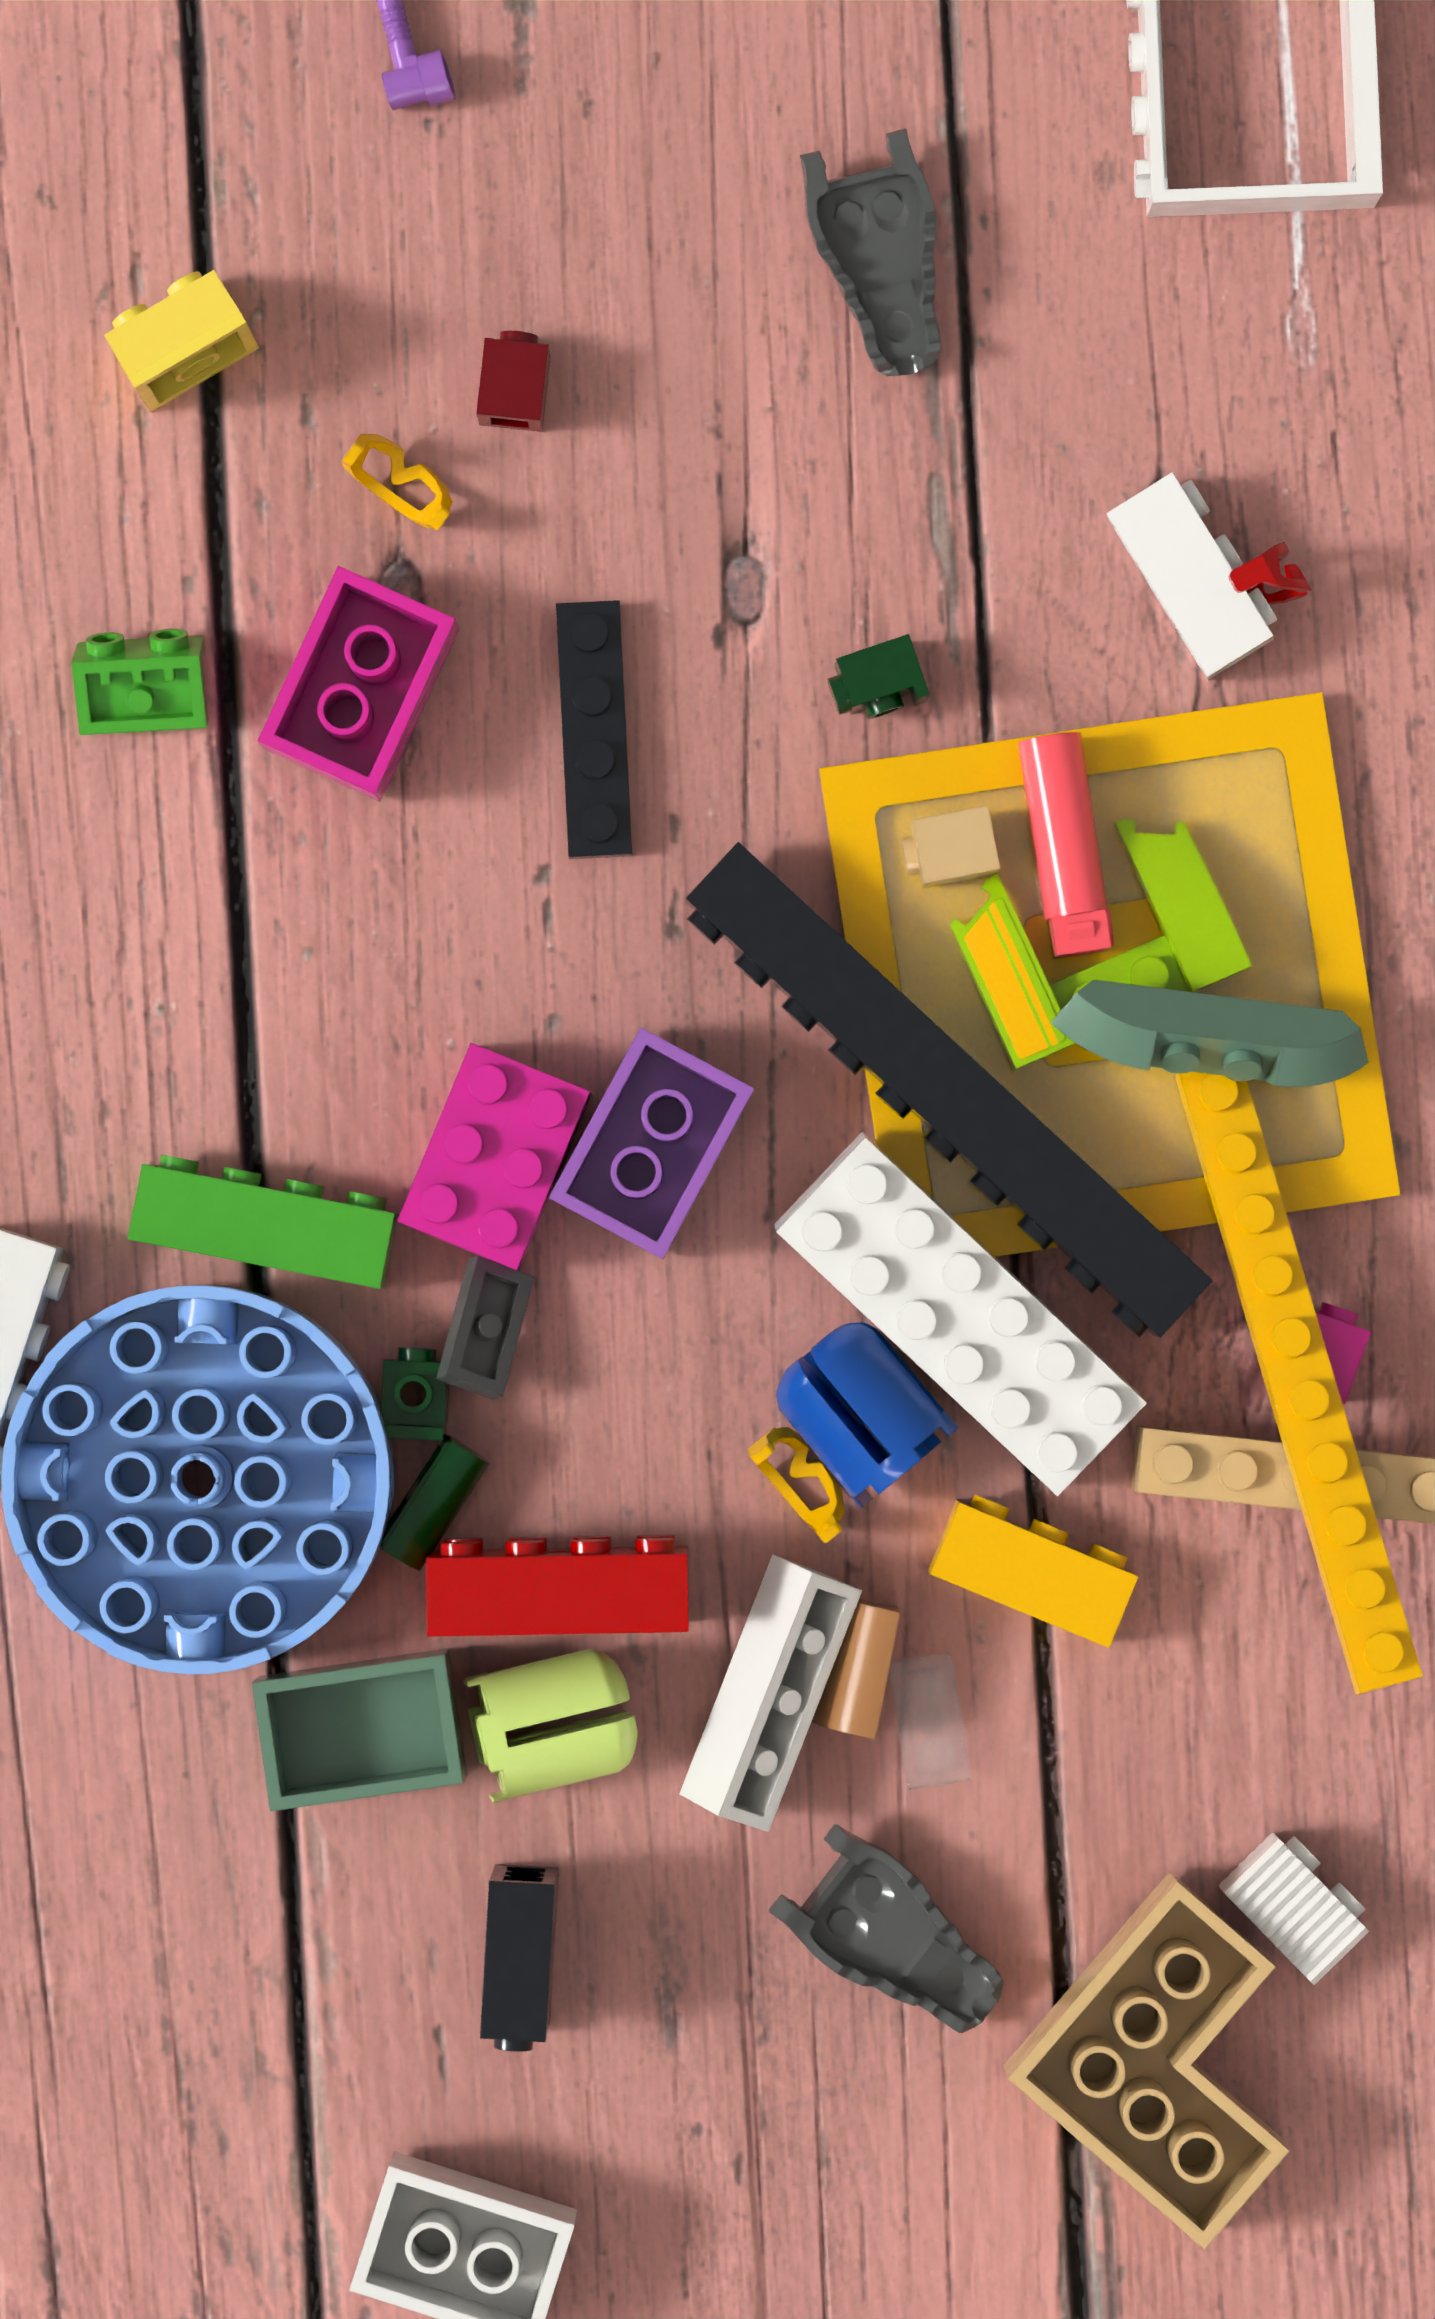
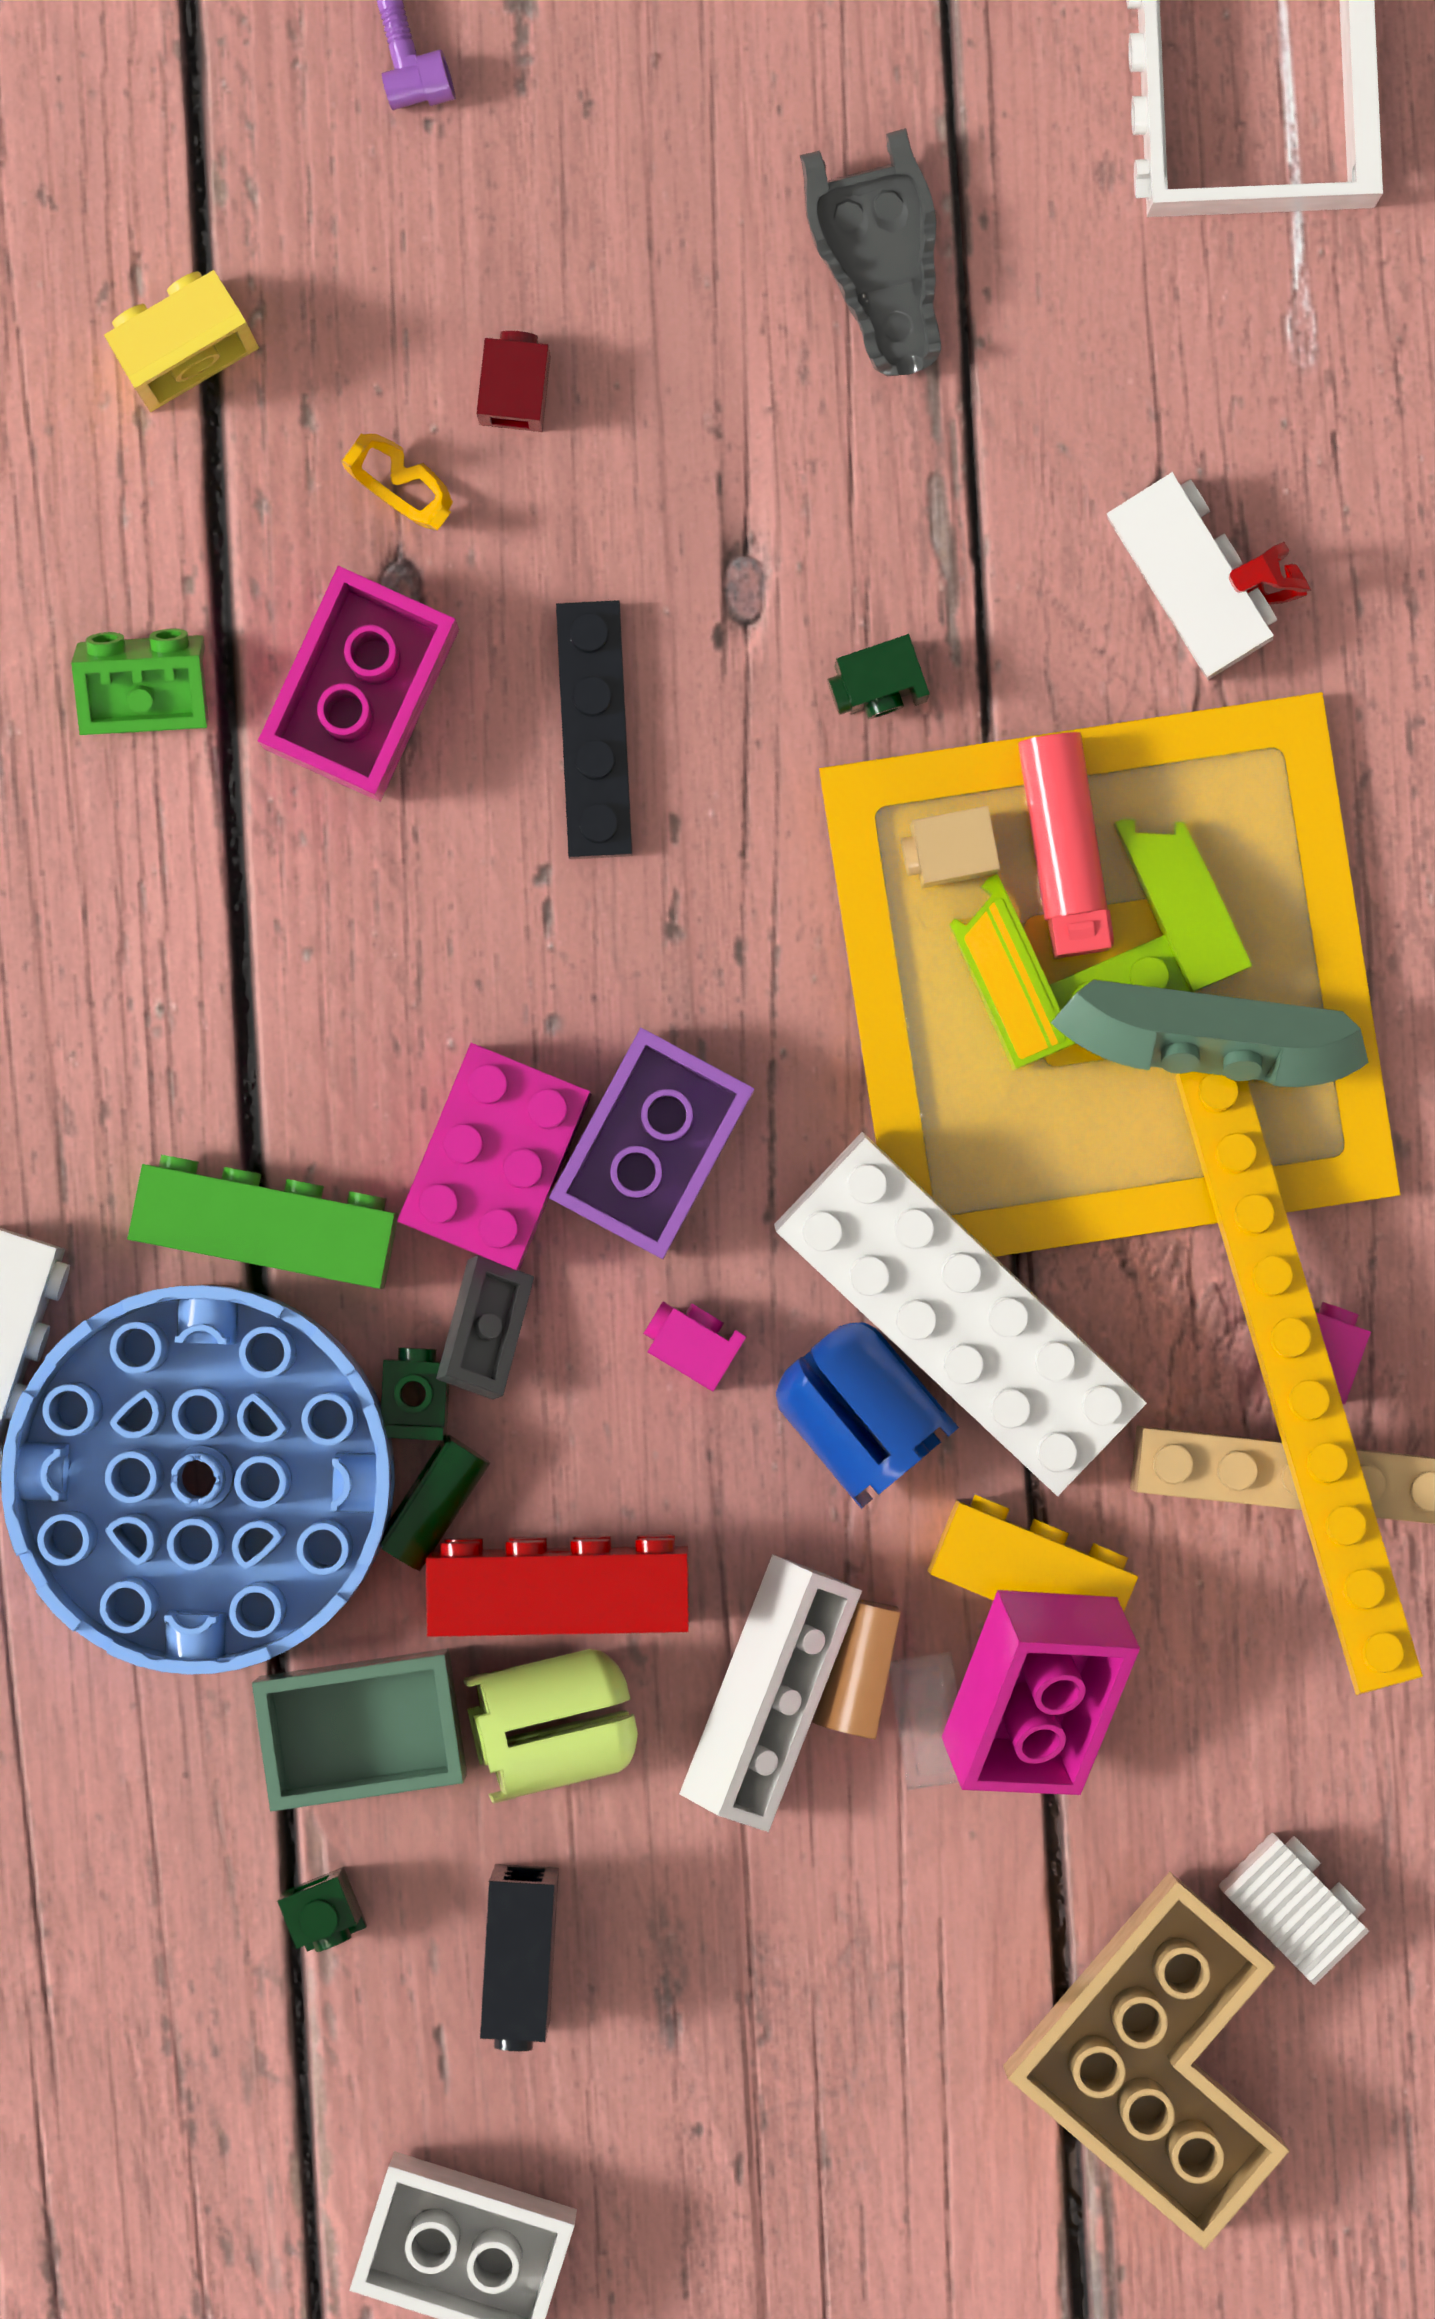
(322, 1911): none -> dark green brick
(692, 1343): none -> dark pink brick
(823, 1519): yellow helmet -> none
(885, 1932): dark grey animal -> none
(947, 1091): black brick -> none
(1039, 1692): none -> dark pink brick

